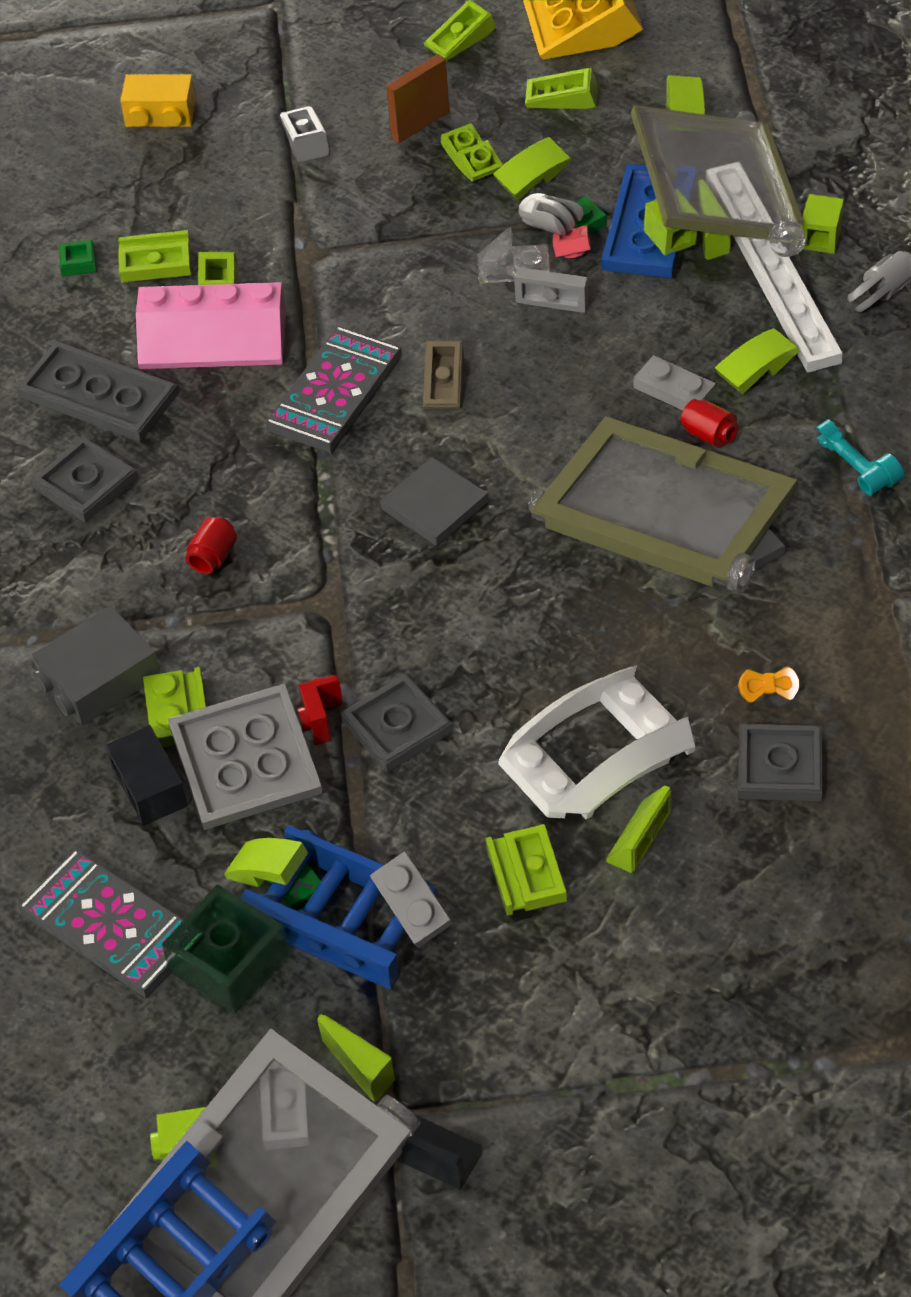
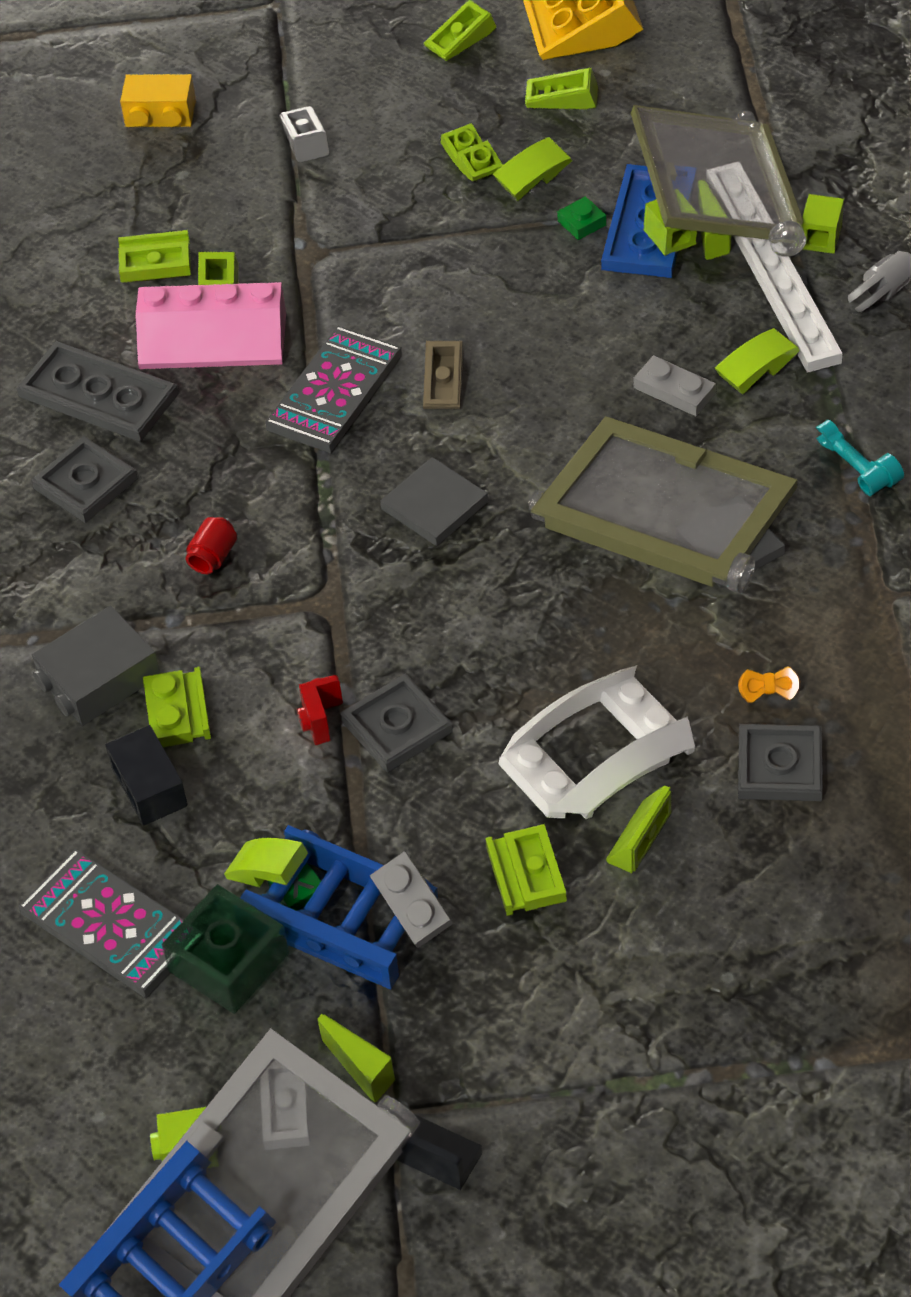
(77, 258): green tile -> none
(245, 756): light grey plate -> none
(418, 98): dark orange tile -> none
(500, 260): clear slope -> none
(550, 213): light grey arm -> none
(551, 289): light grey plate -> none
(573, 243): coral plate -> none
(685, 94): lime slope -> none
(709, 422): red brick -> none

